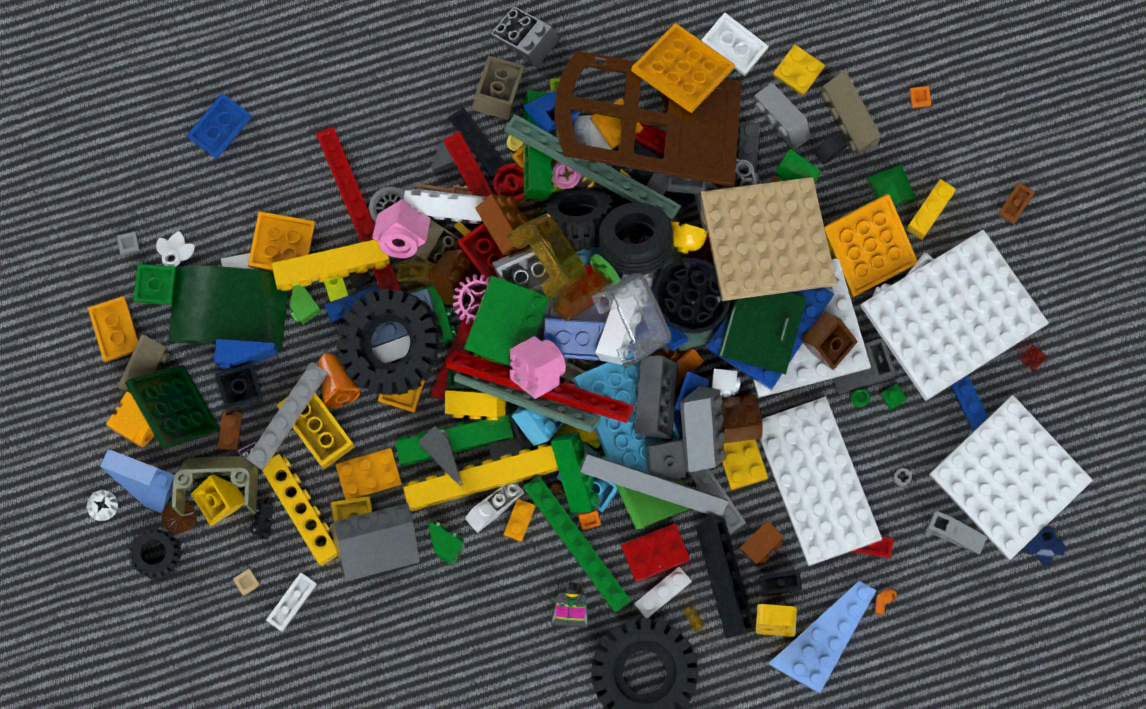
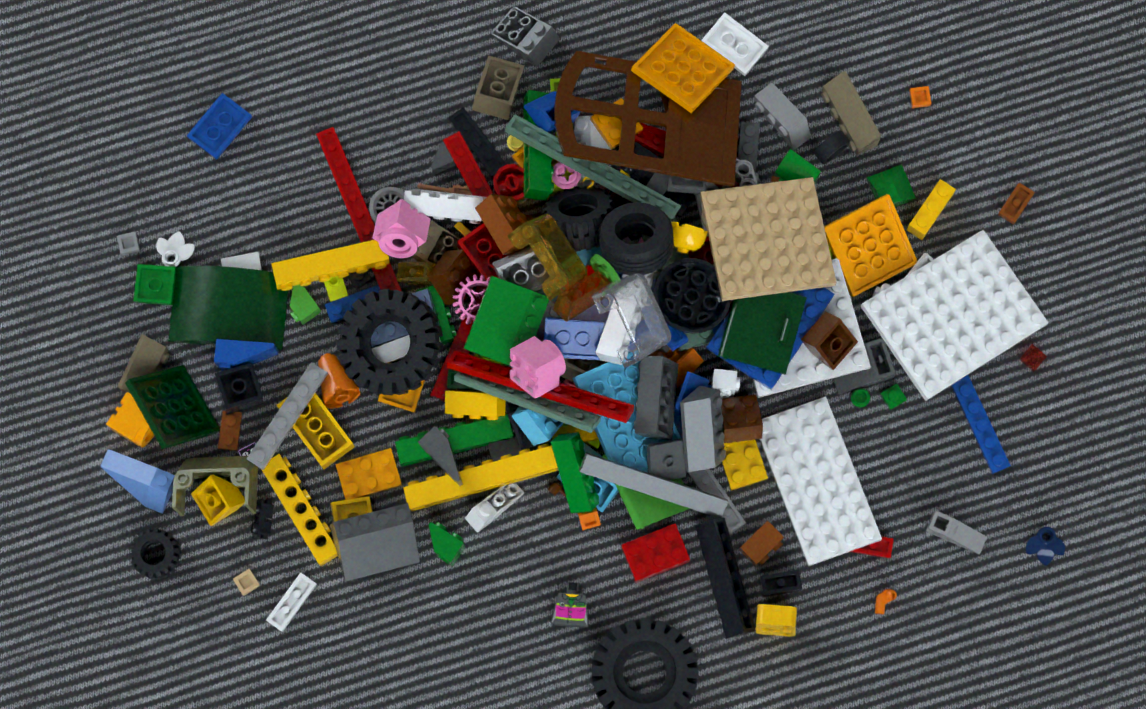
(105, 513): white gear -> none
(114, 328): light orange plate -> none
(178, 524): reddish brown wheel -> none
(279, 239): light orange plate -> none
(519, 520): light orange plate -> none
(577, 544): green brick -> none
(662, 592): white plate -> none
(693, 618): clear yellow pin -> none
(798, 70): yellow plate -> none
(819, 647): light blue wing -> none
(906, 473): light grey bush -> none
(1010, 477): white plate -> none

